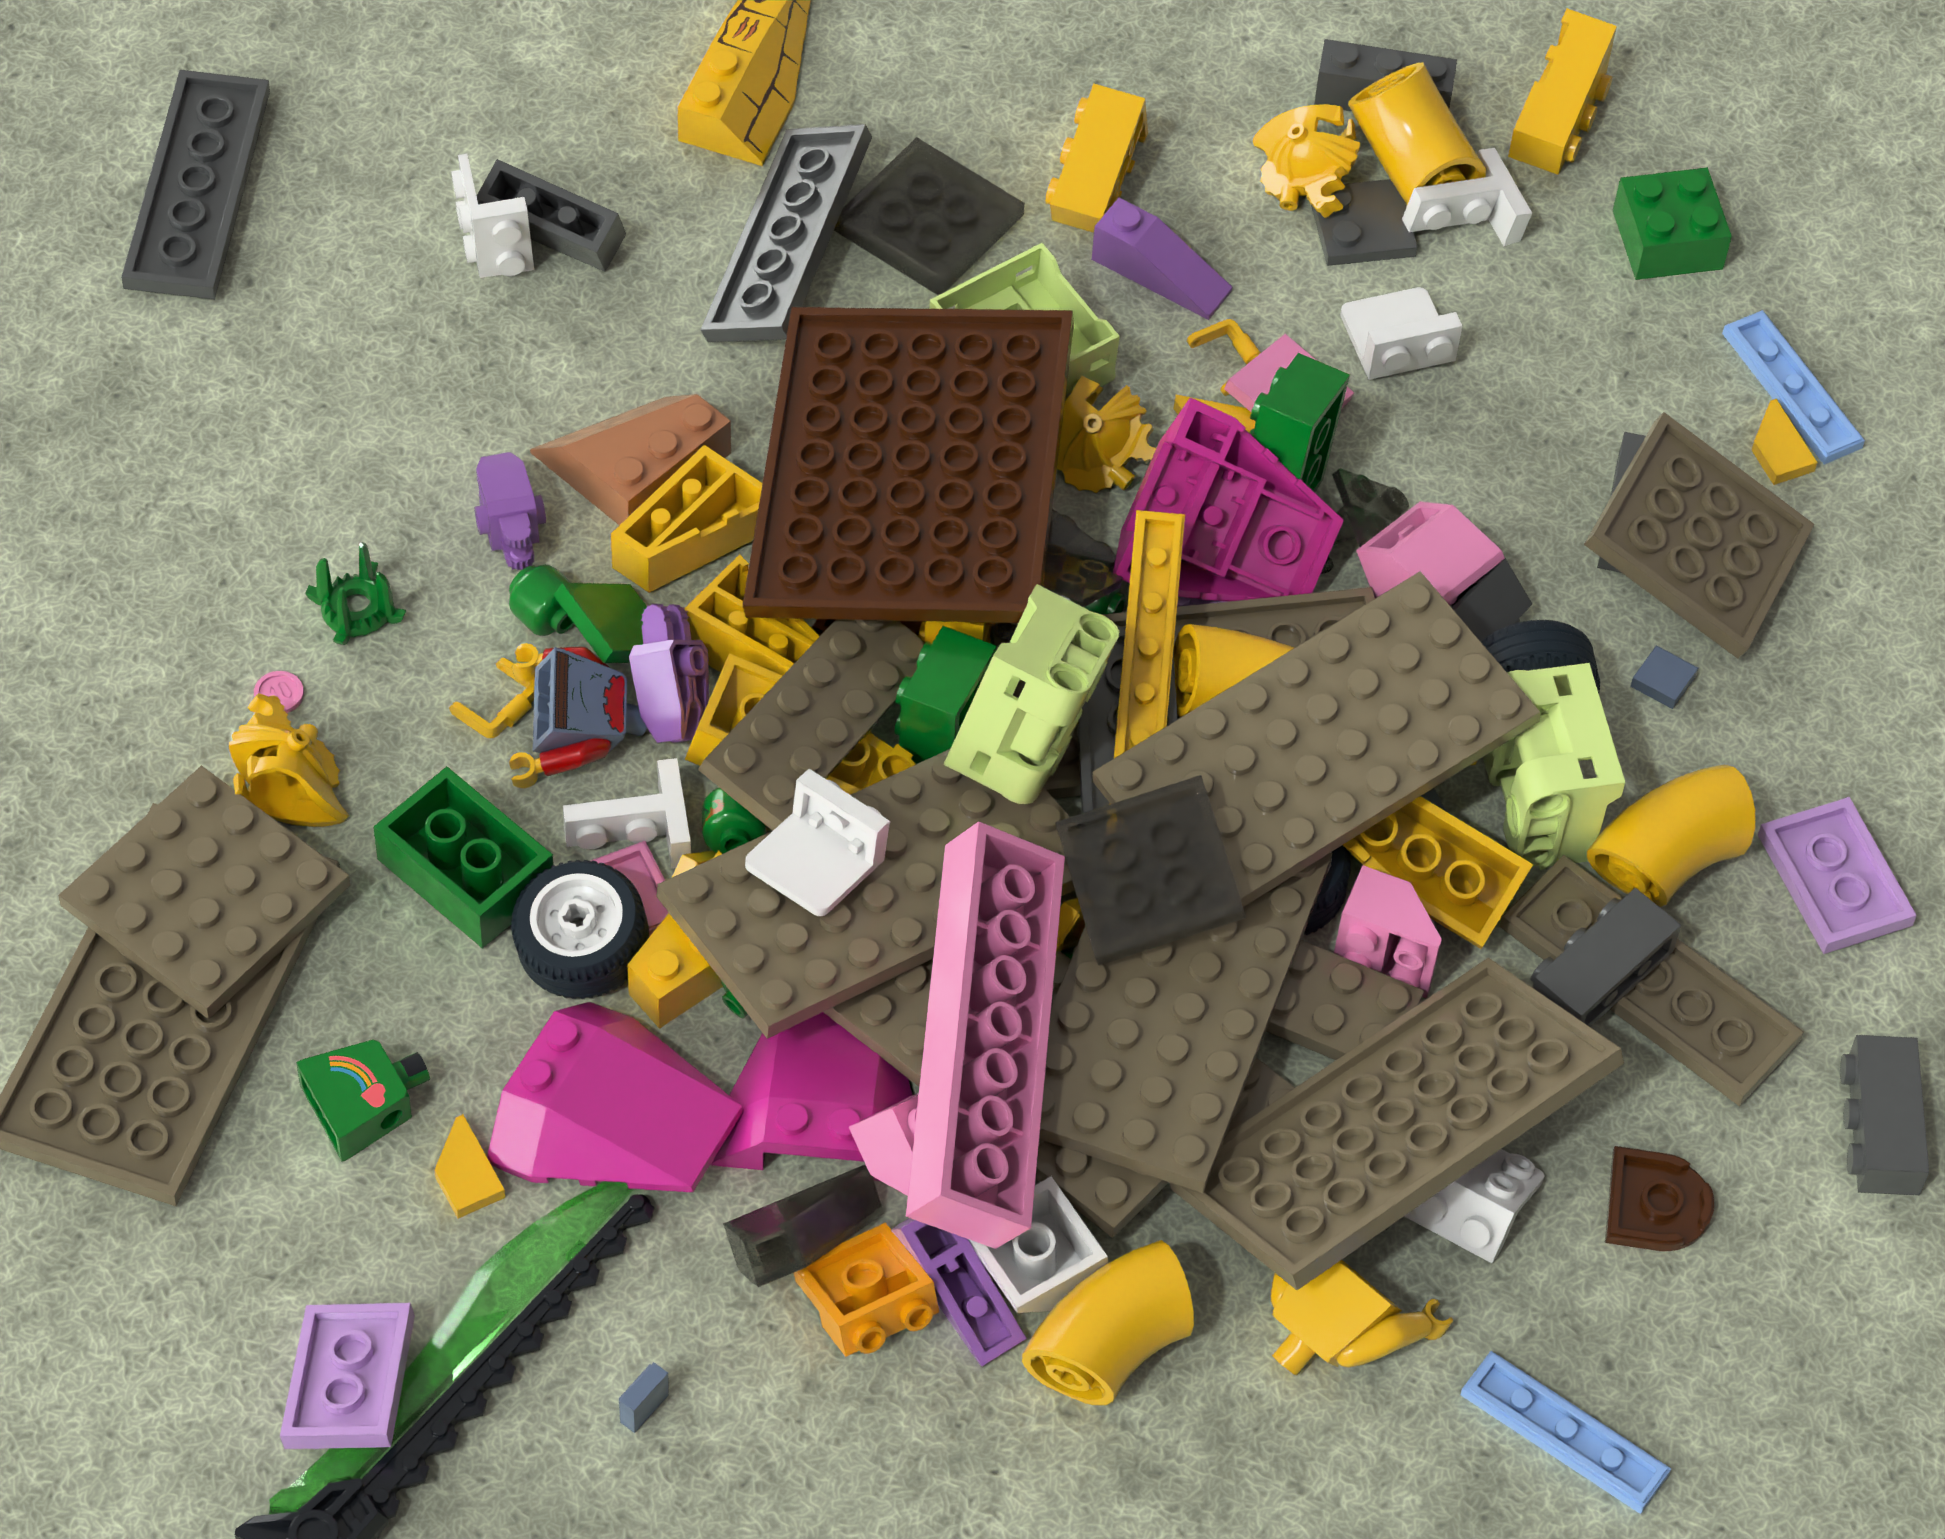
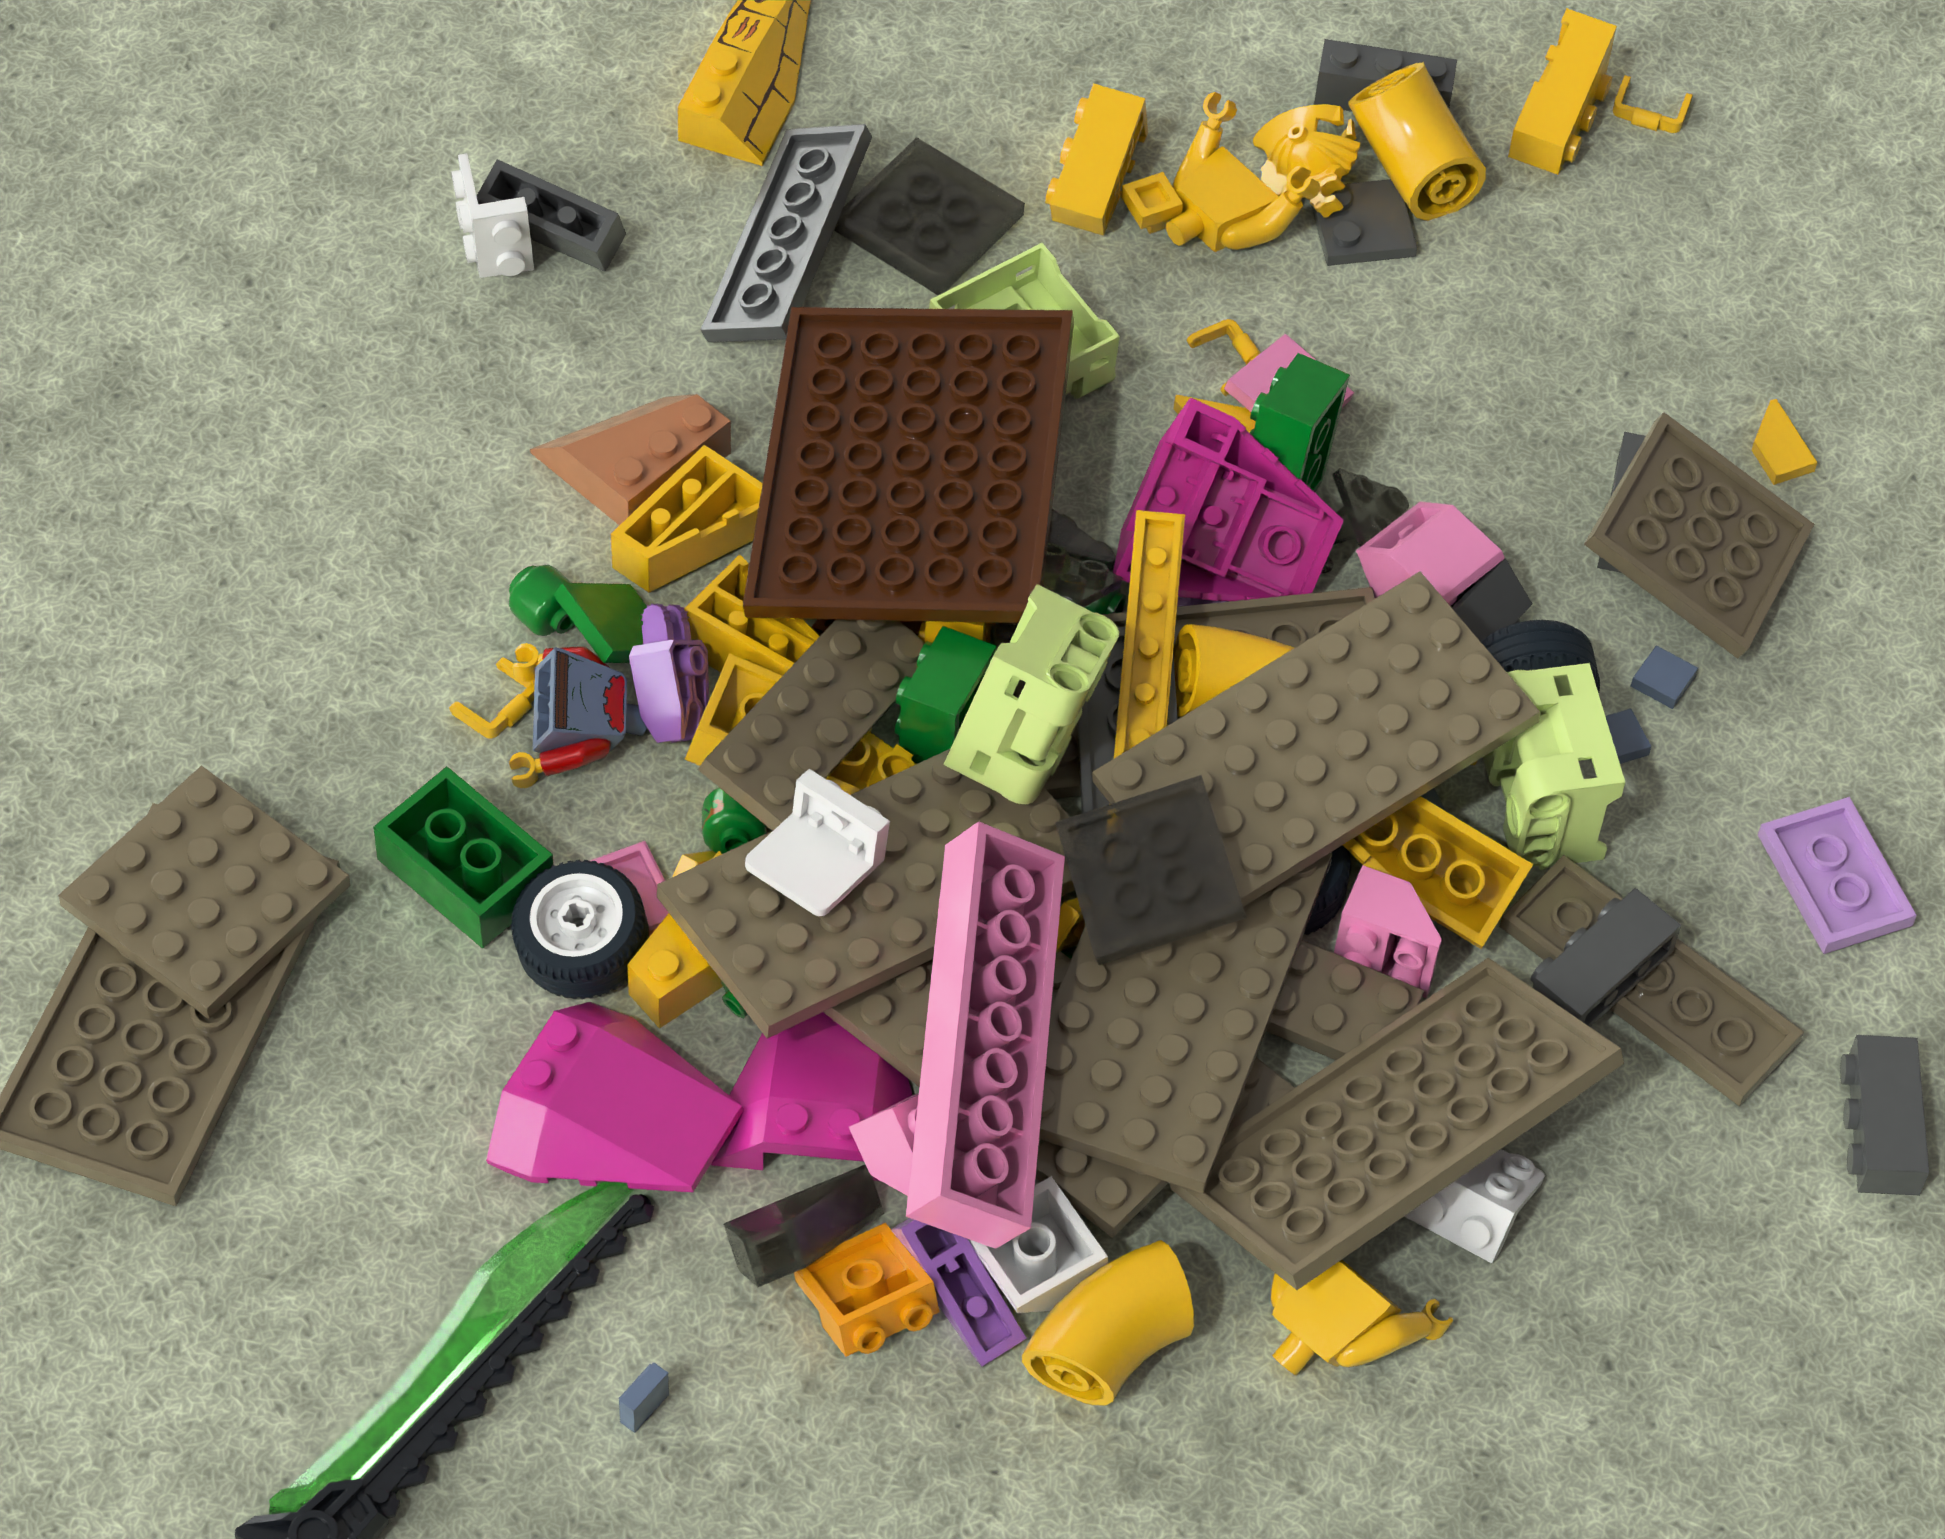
(196, 185): dark grey plate -> none
(284, 686): bright pink piece -> none
(285, 768): yellow helmet -> none
(335, 605): green piece -> none
(347, 1376): lavender plate -> none
(360, 1093): green torso -> none
(466, 1172): yellow tile -> none
(508, 508): medium lavender hinge -> none
(634, 818): white bracket -> none
(1102, 442): yellow helmet -> none
(1152, 201): none -> yellow tile
(1156, 258): medium lavender slope -> none
(1226, 200): none -> yellow torso
(1400, 332): white bracket -> none
(1471, 202): white bracket -> none
(1565, 1432): light blue tile -> none
(1628, 736): none -> sand blue tile
(1646, 118): none -> yellow piece
(1656, 1201): reddish brown tile -> none
(1671, 223): green brick -> none
(1676, 833): yellow brick -> none
(1794, 387): light blue tile -> none

